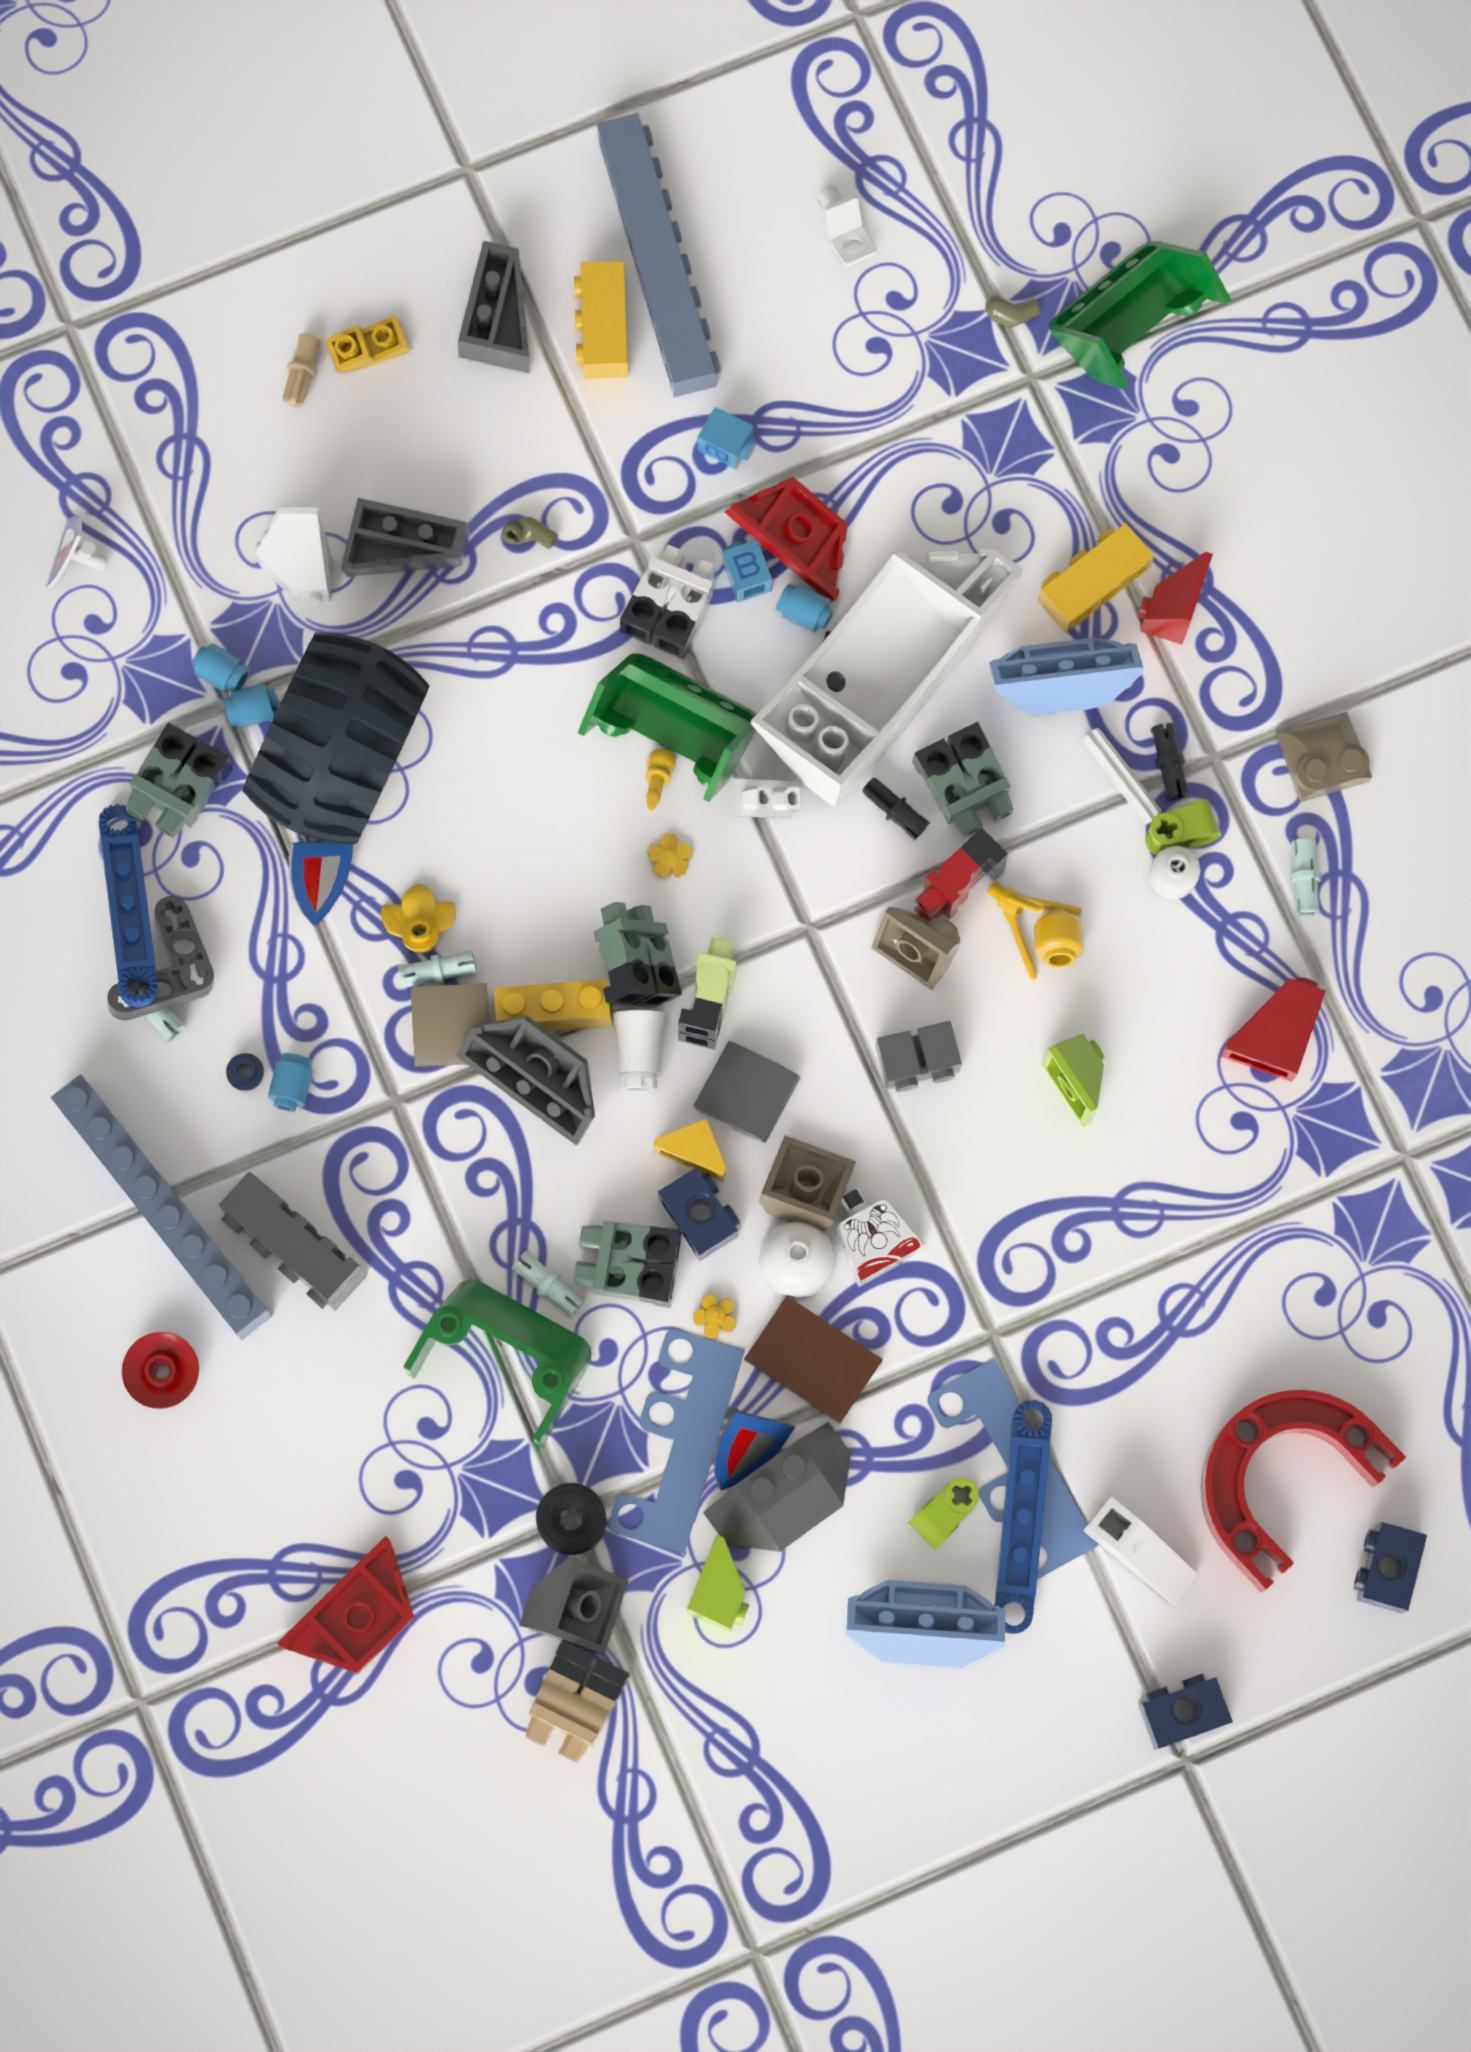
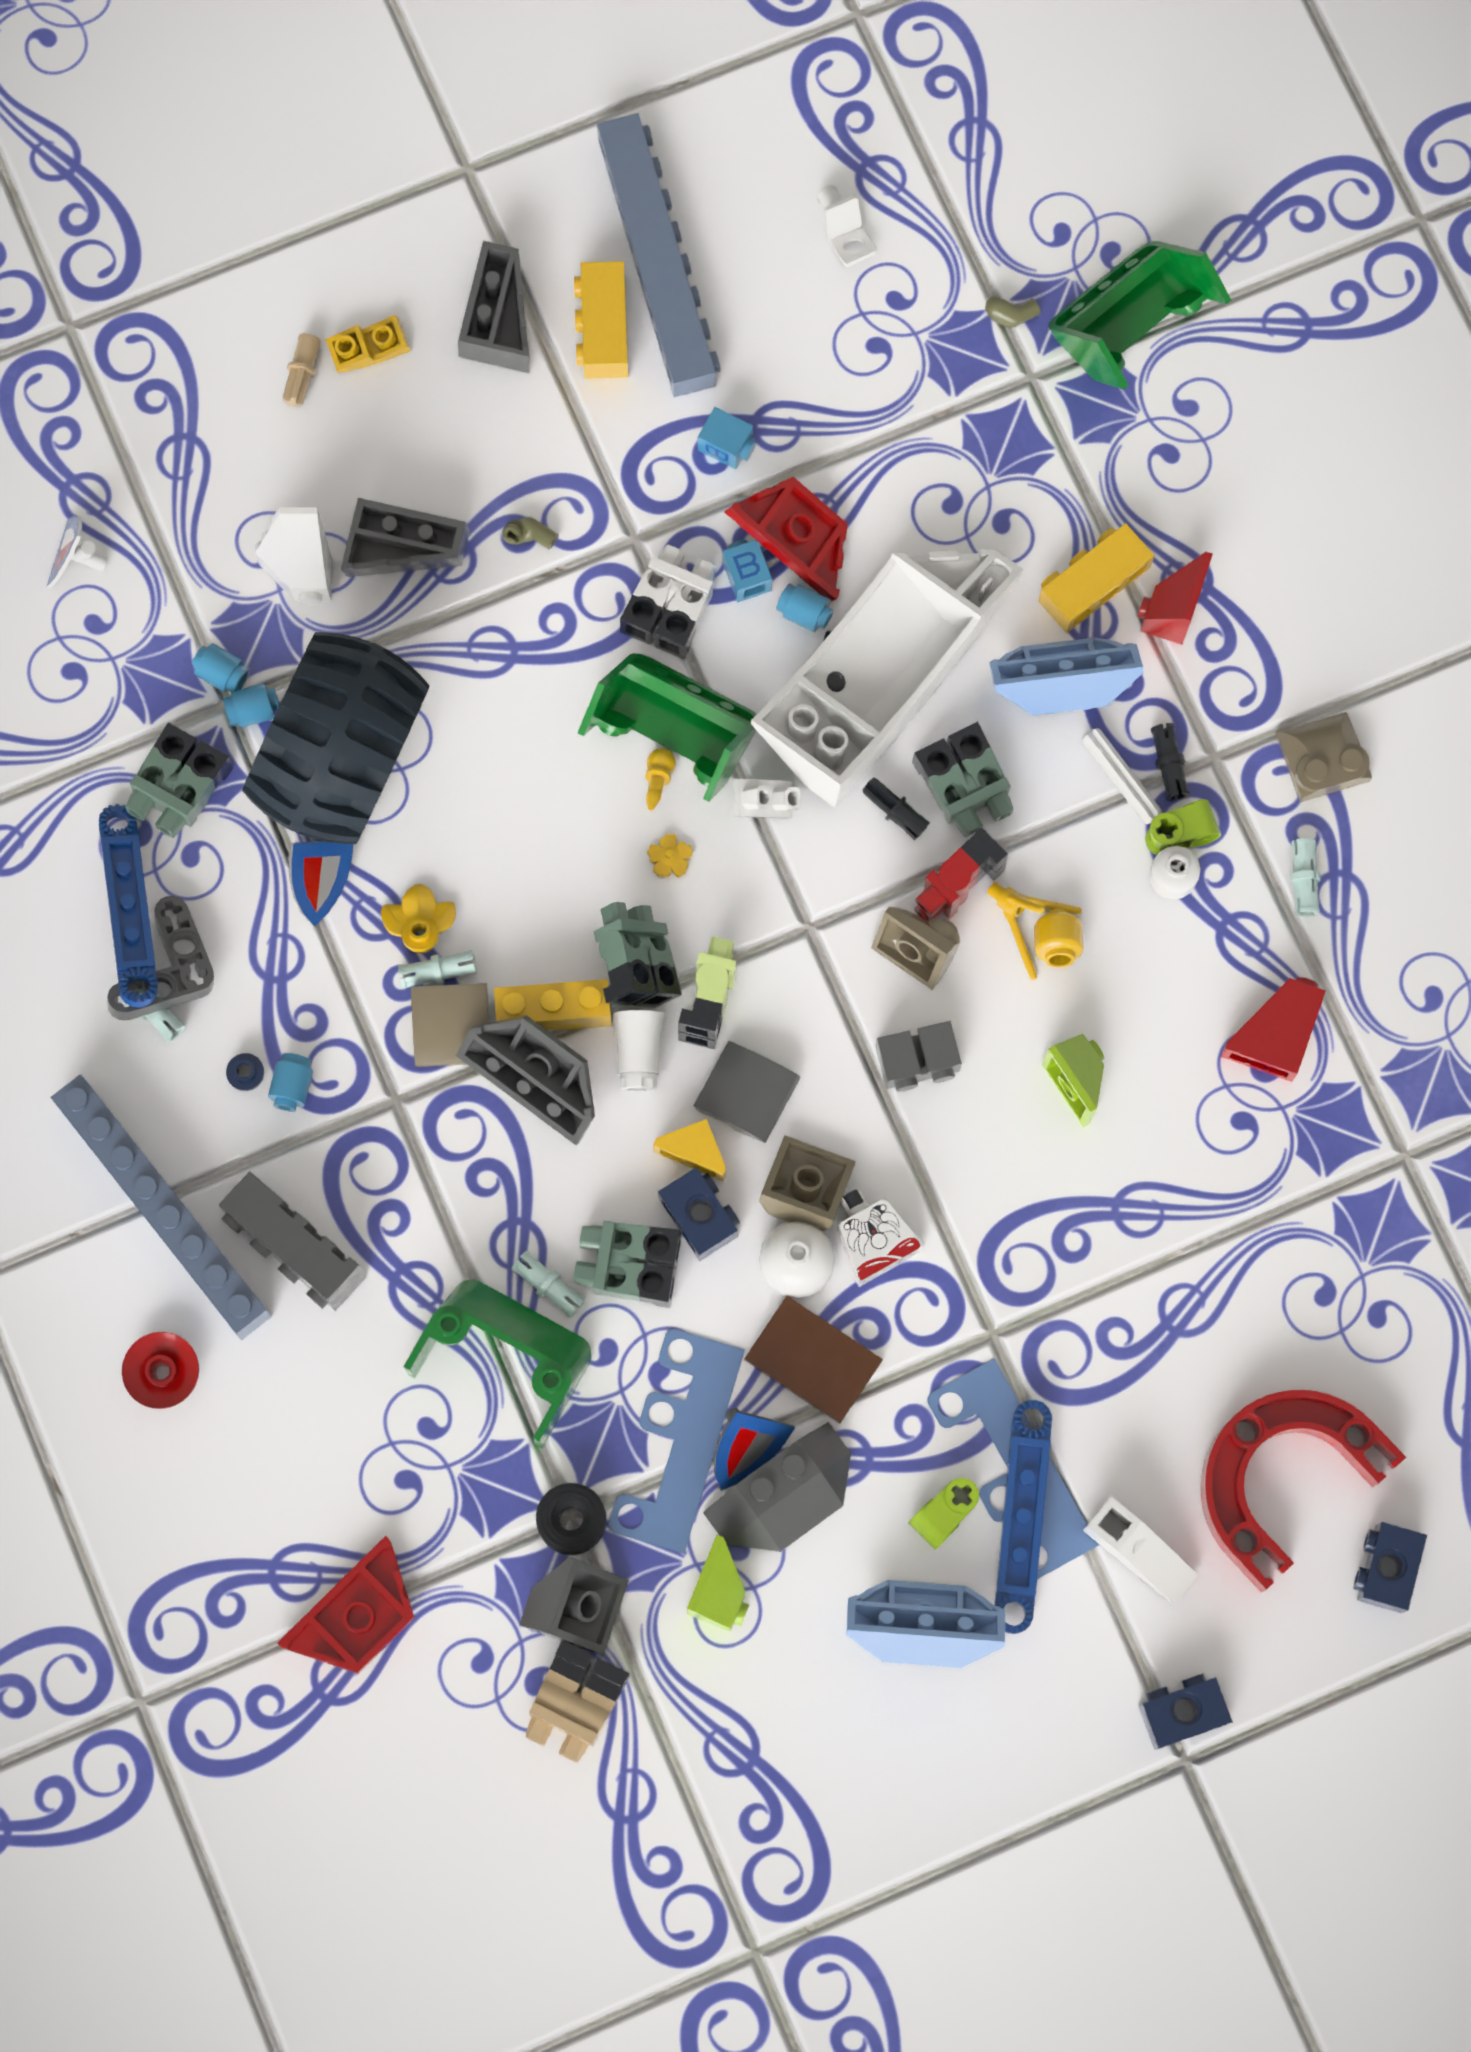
(715, 1316): yellow plant -> none

